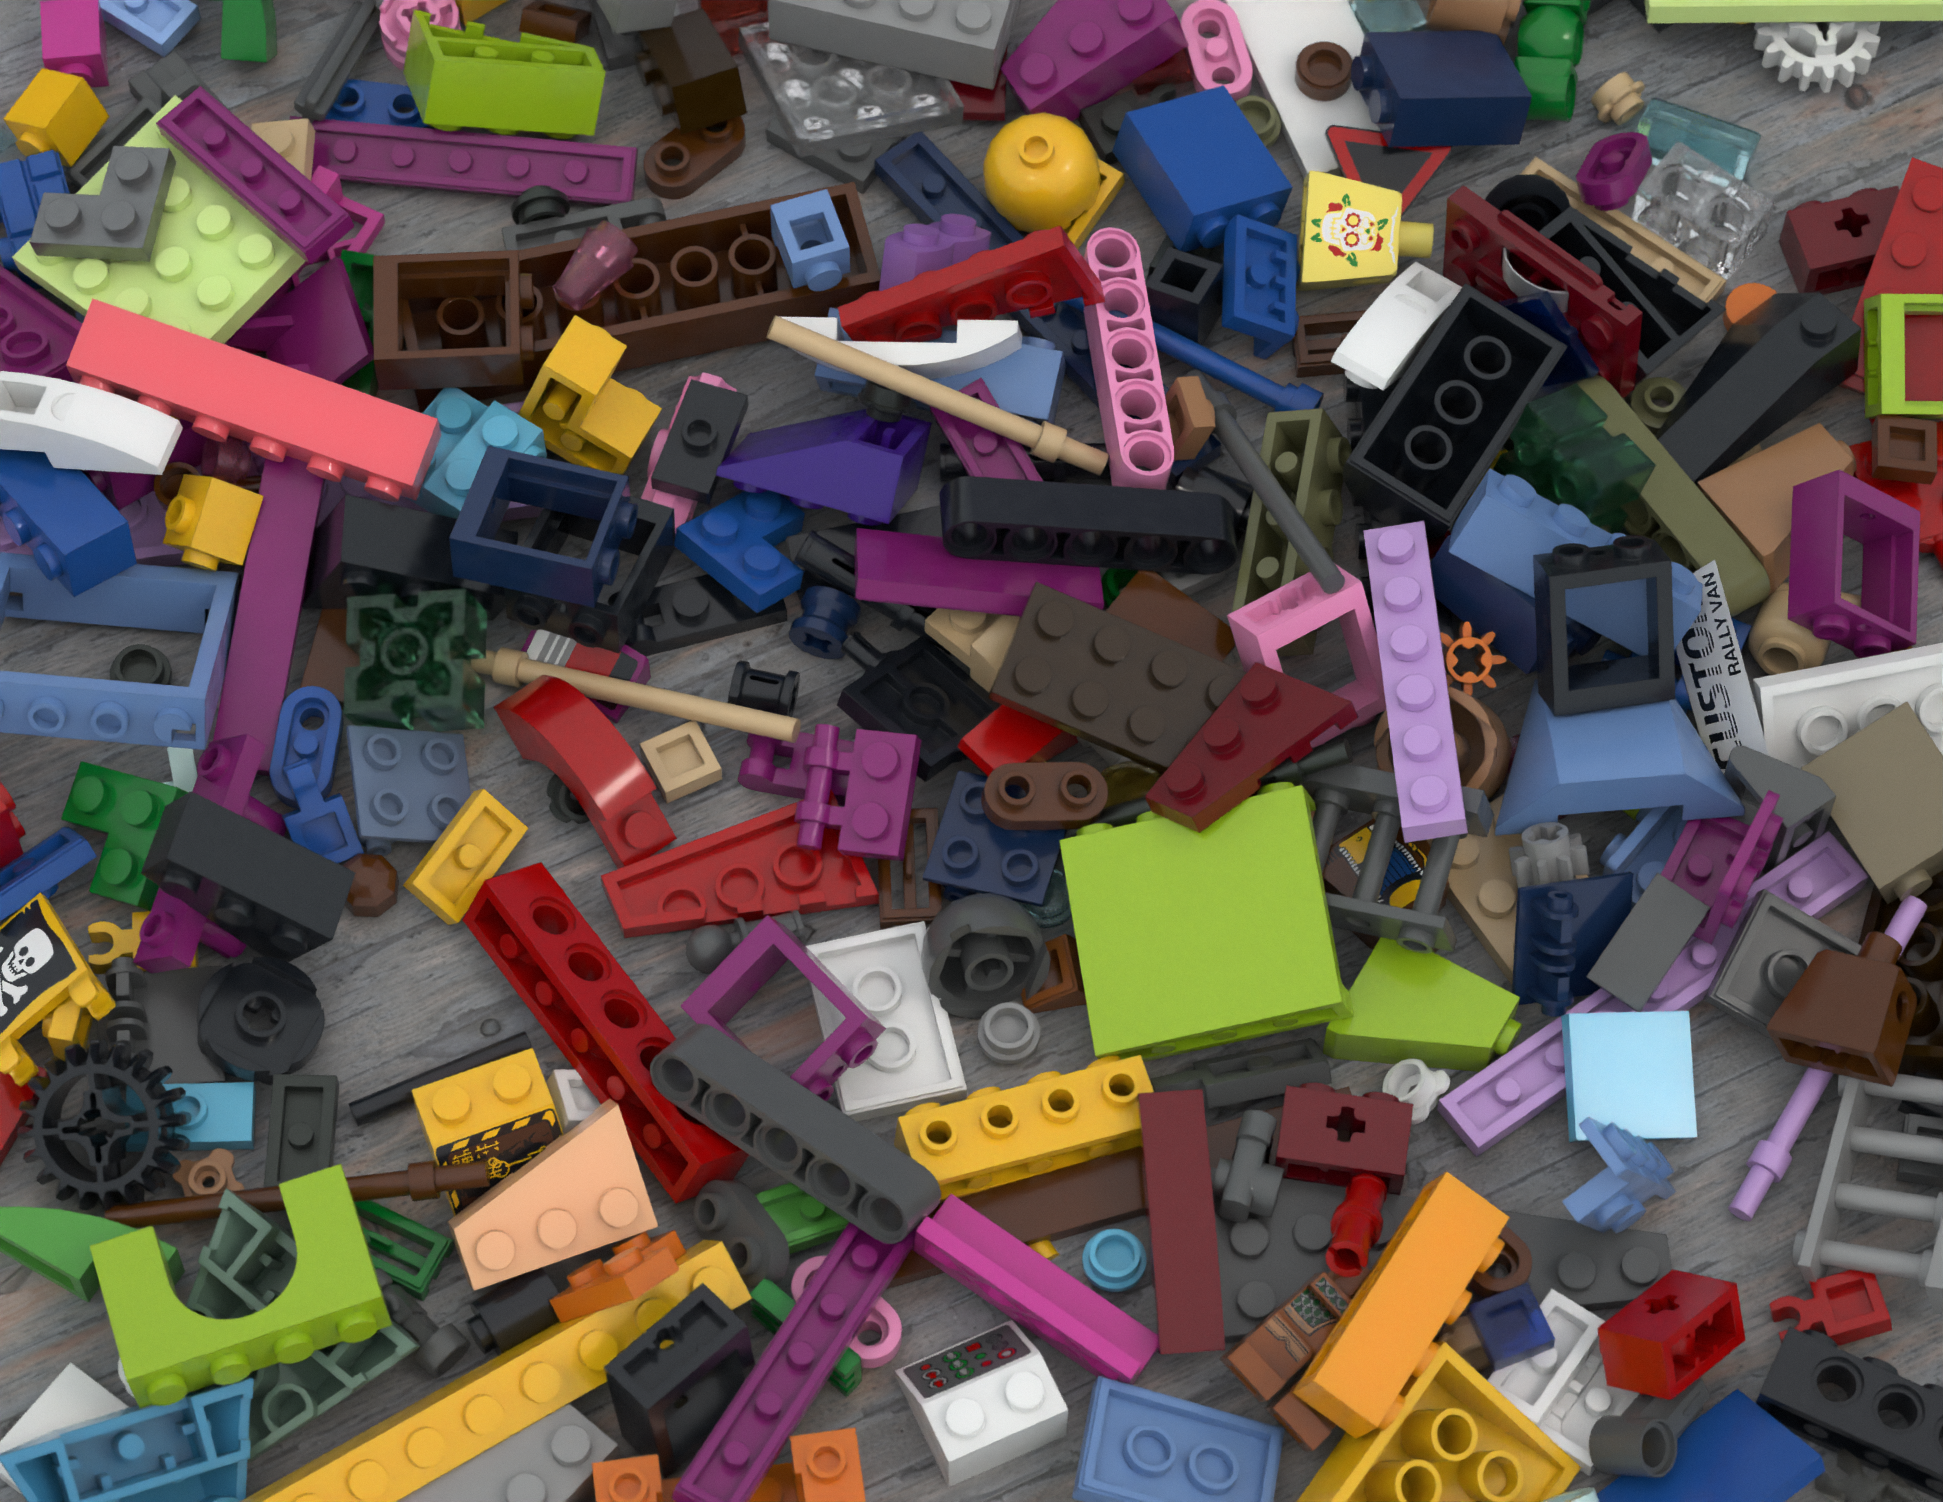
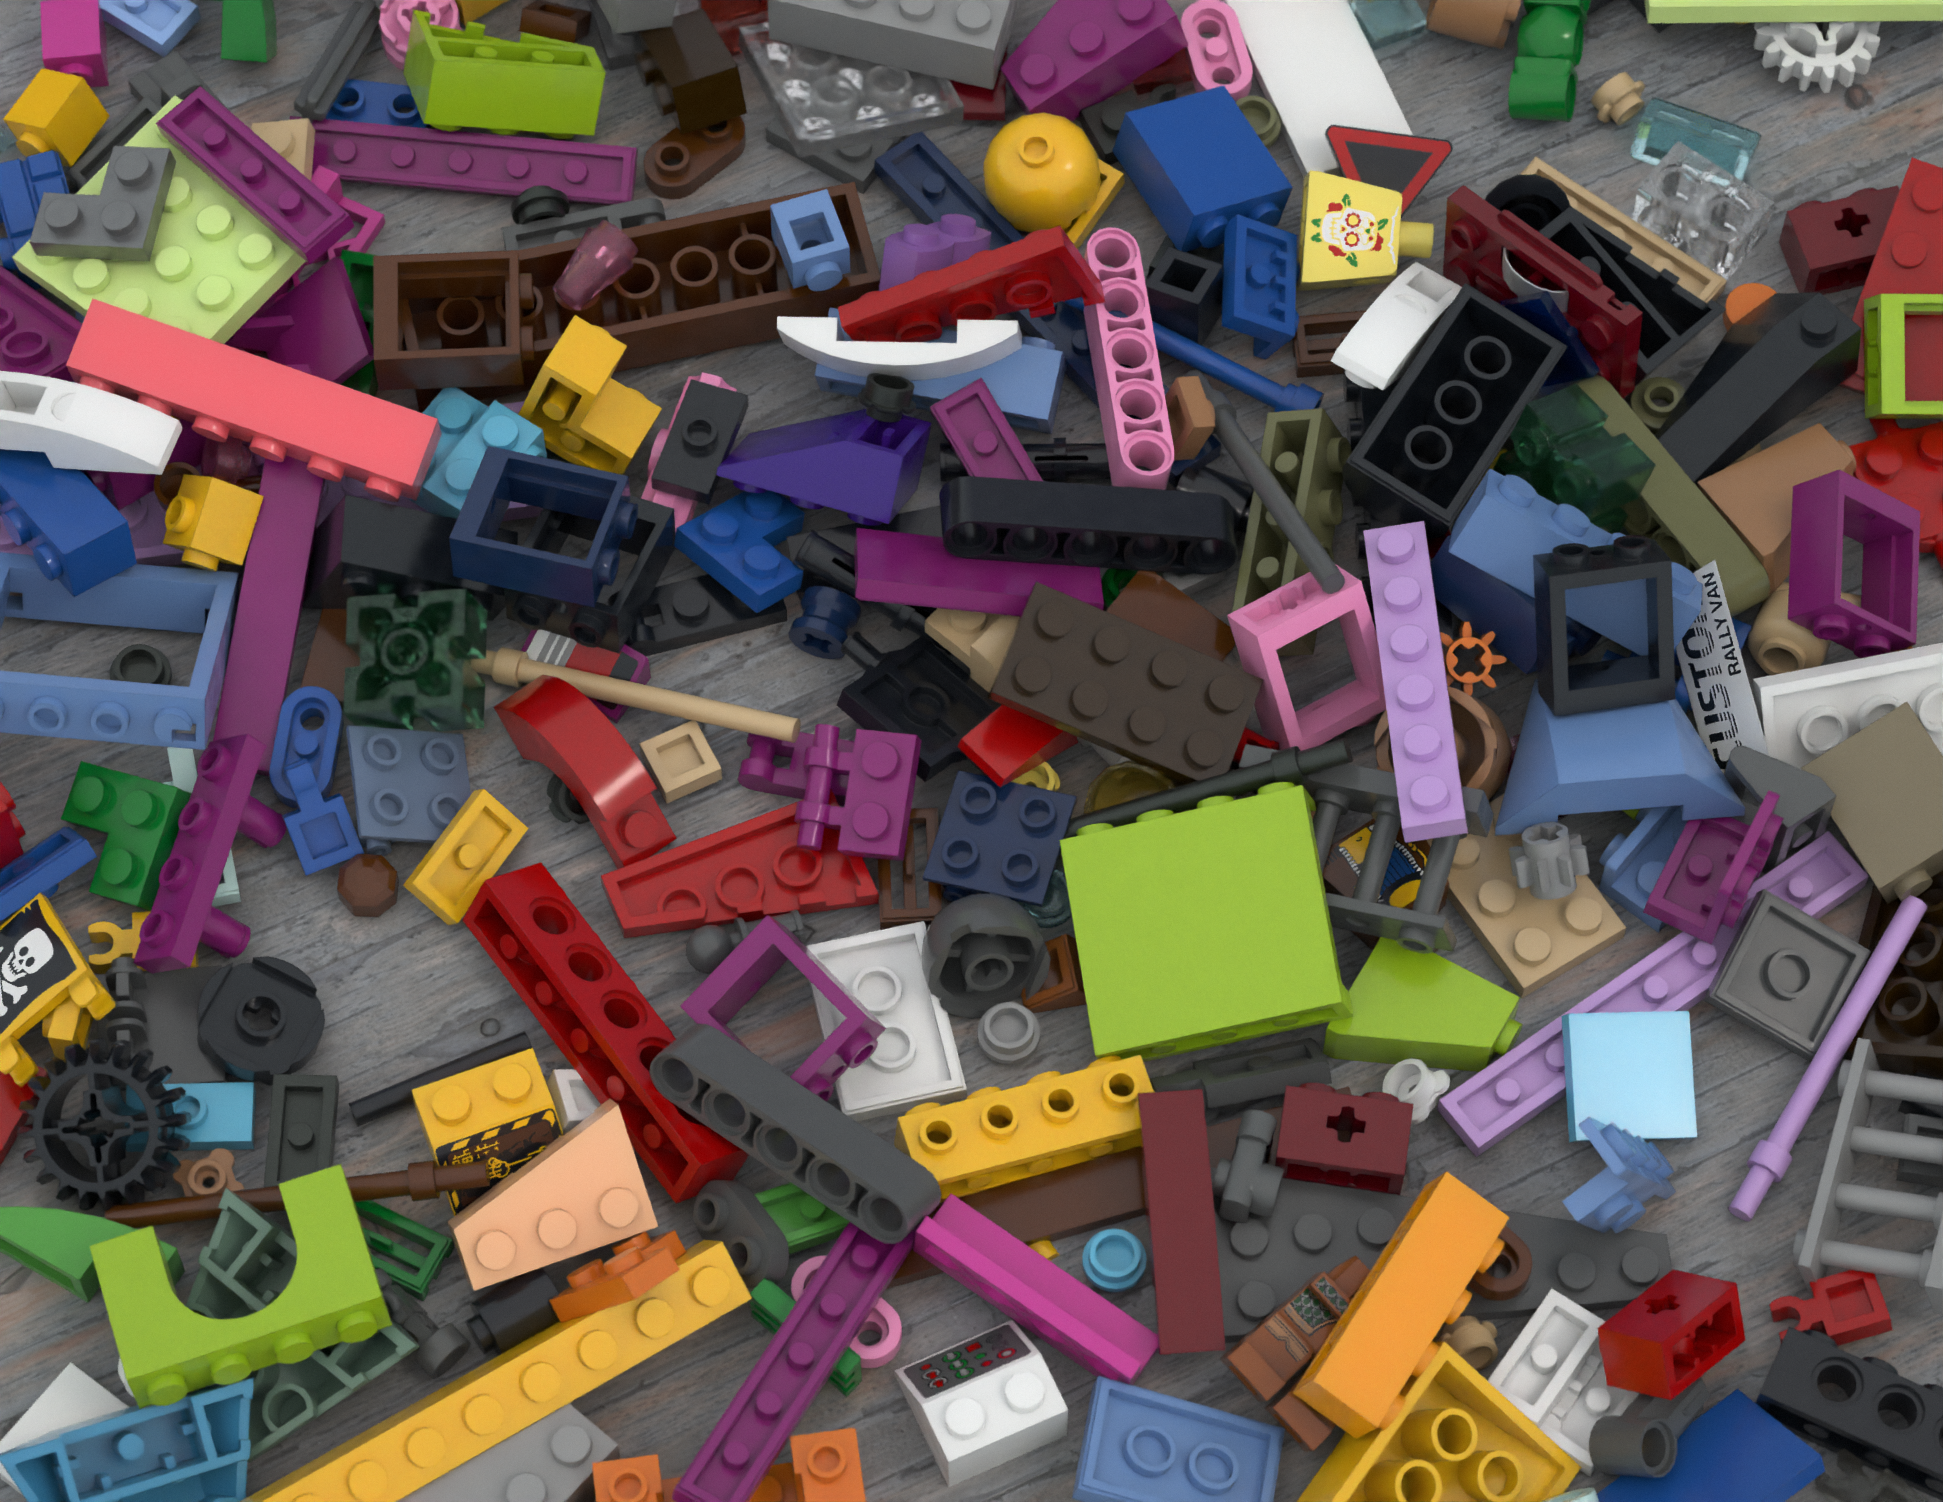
(247, 878): black wedge -> none
(704, 1366): black window -> none
(764, 689): black bush -> none
(1045, 440): tan bar -> none
(1047, 799): reddish brown plate -> none
(1244, 739): dark red wing -> none
(1323, 71): reddish brown tile -> none
(1356, 1225): red pin -> none
(1441, 88): dark blue brick -> none
(1511, 1326): clear blue plate -> none
(1562, 936): dark blue hinge -> none
(1614, 170): magenta plate -> none
(1648, 943): dark grey tile -> none
(1849, 1013): reddish brown torso -> none
(1904, 449): reddish brown plate -> none

